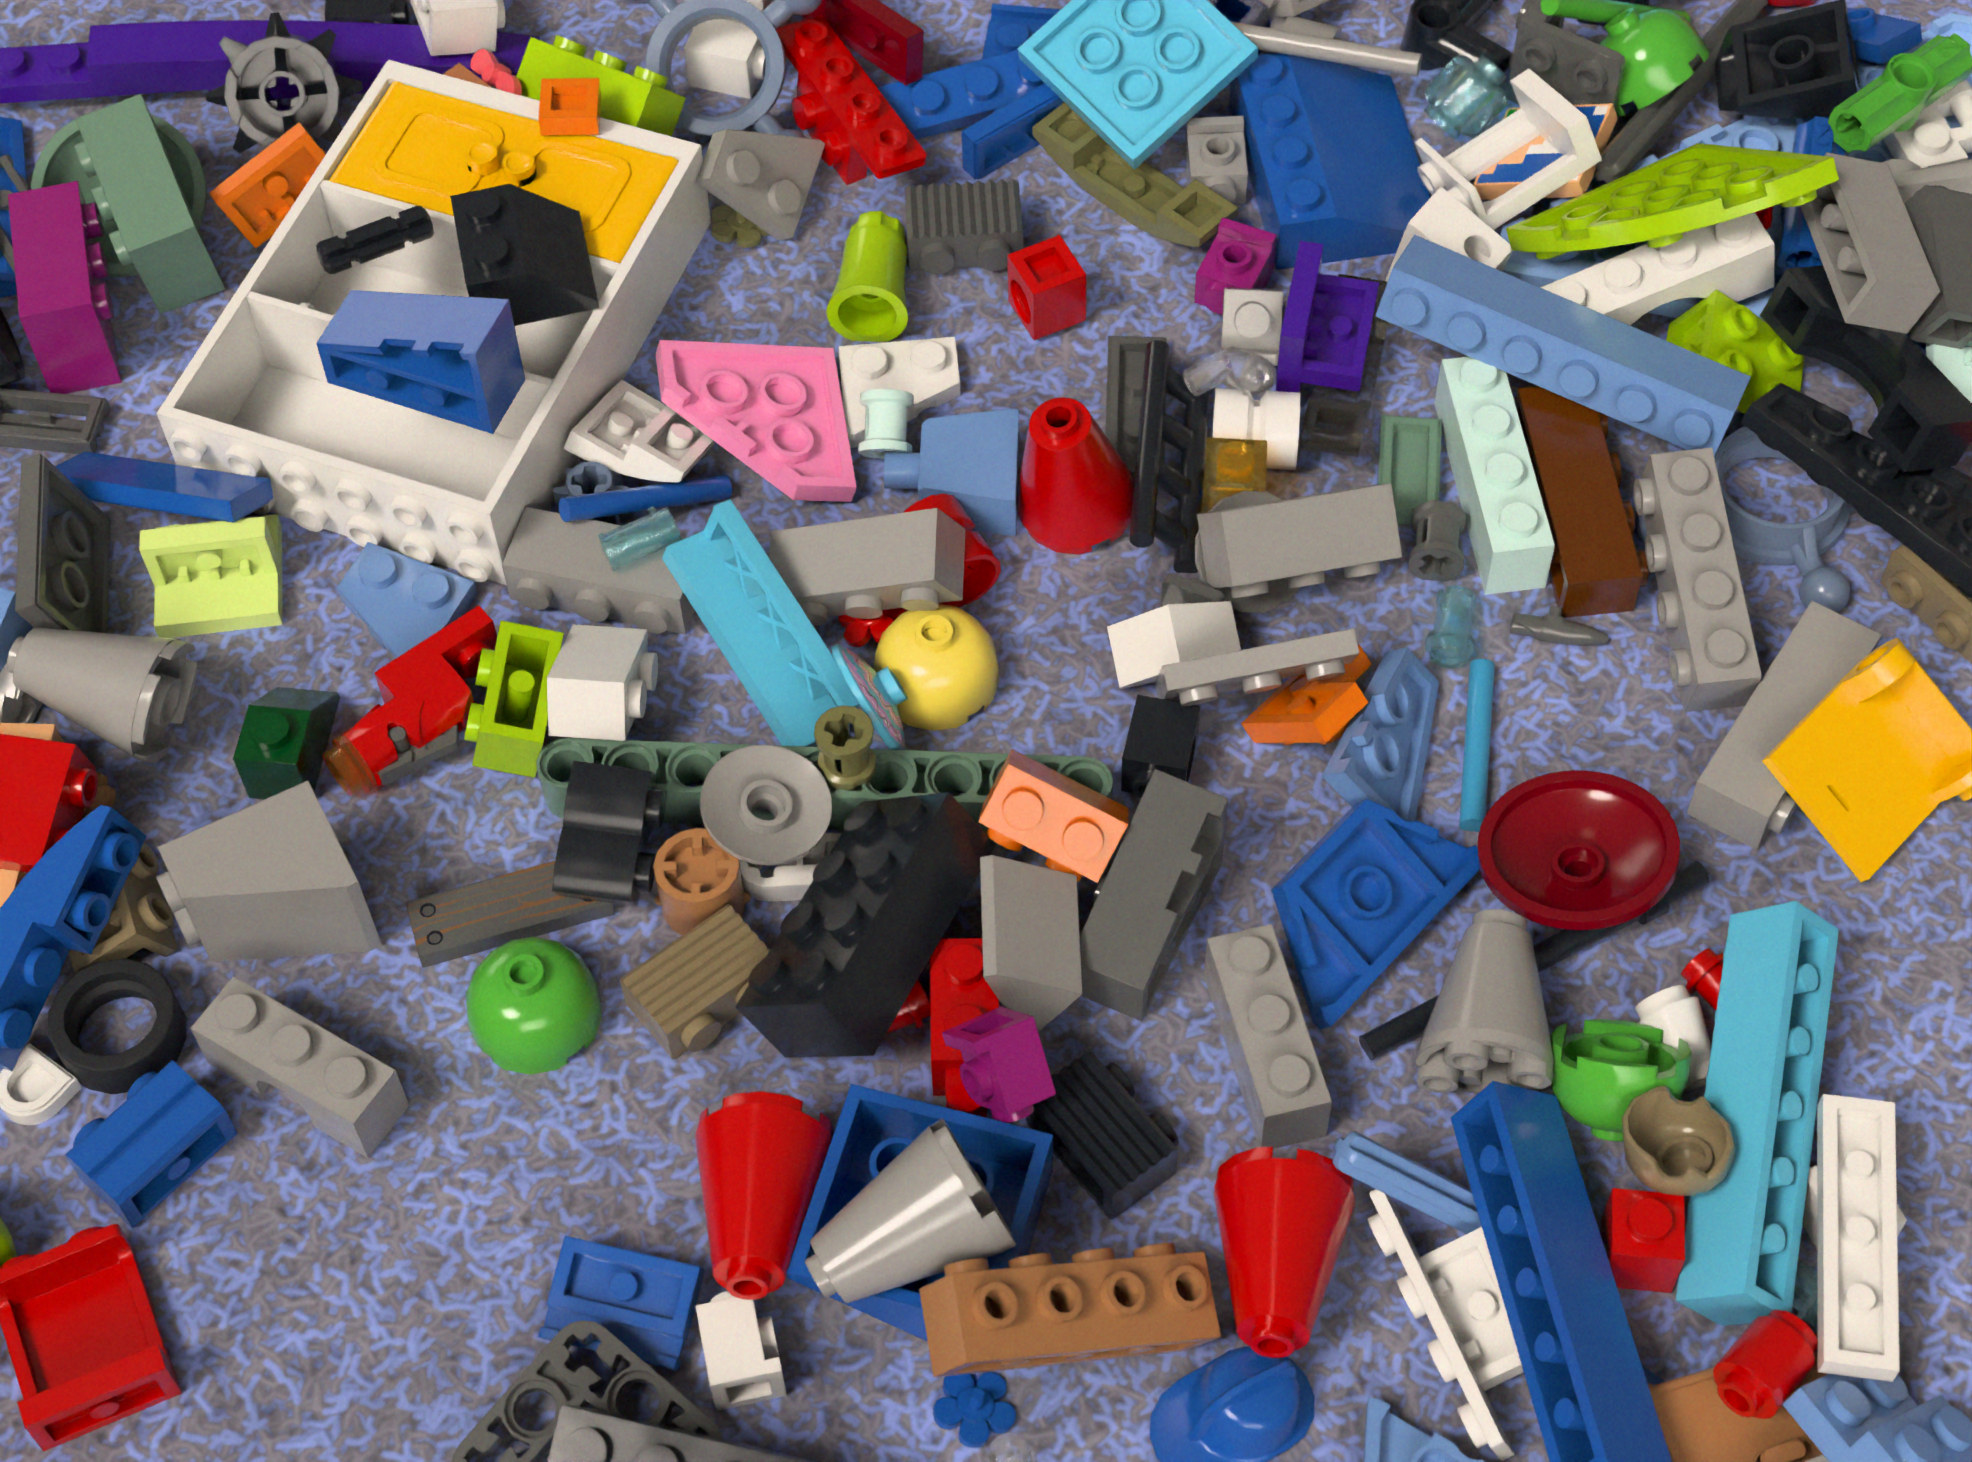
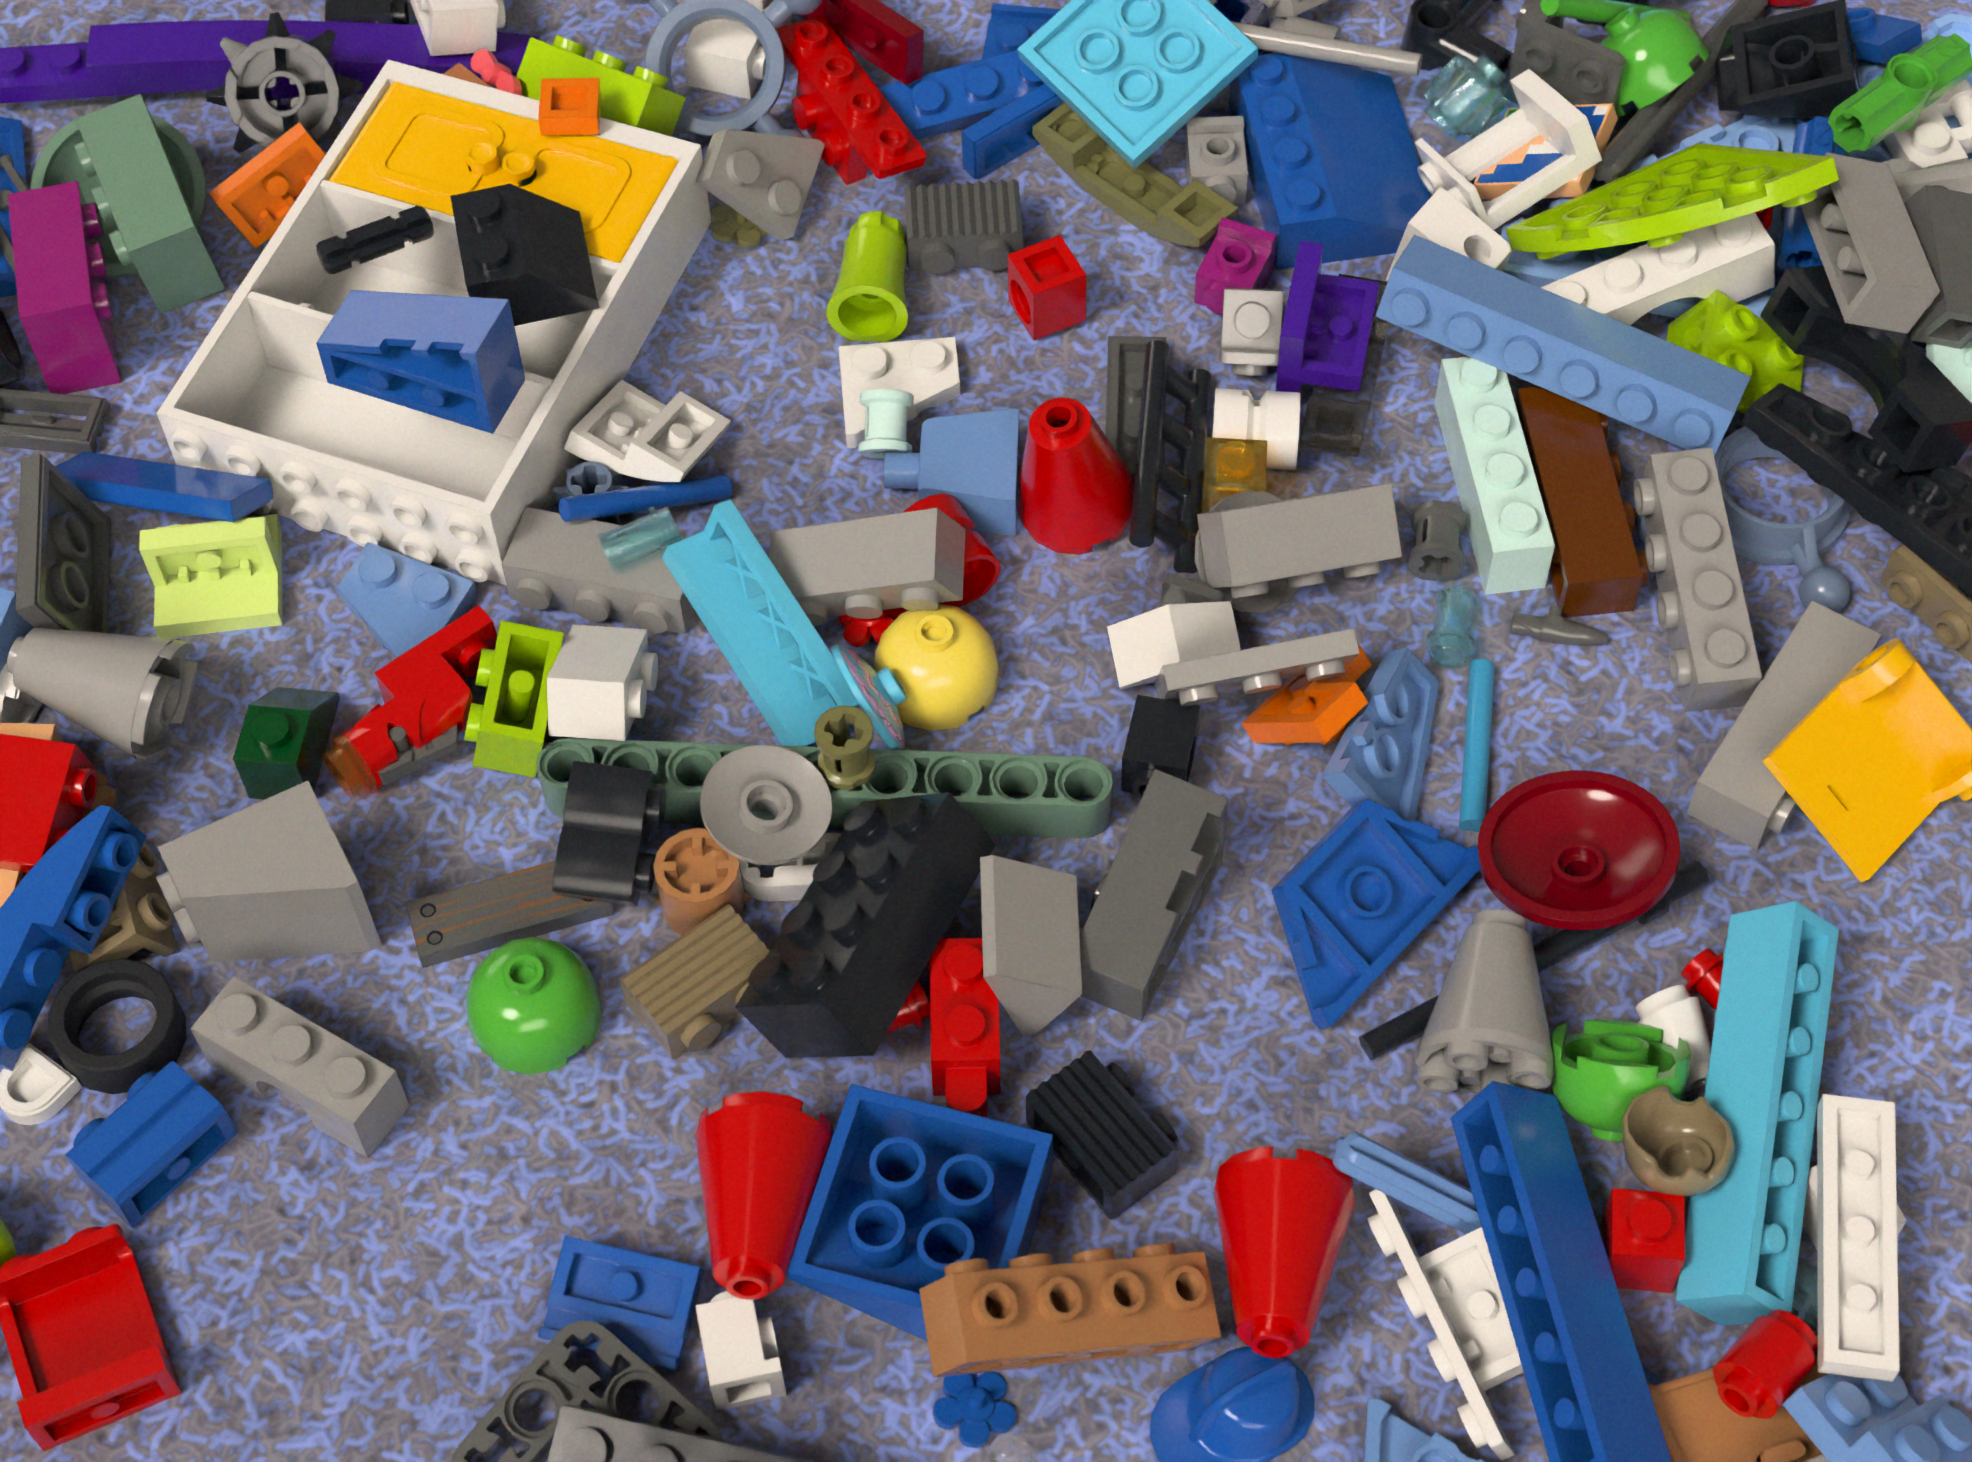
(767, 408): bright pink plate -> none
(909, 1222): light grey cone -> none
(1002, 1062): magenta brick -> none
(1053, 817): brick -> none
(1231, 368): clear arm -> none
(1267, 1037): light grey brick -> none
(1409, 461): sand green tile -> none

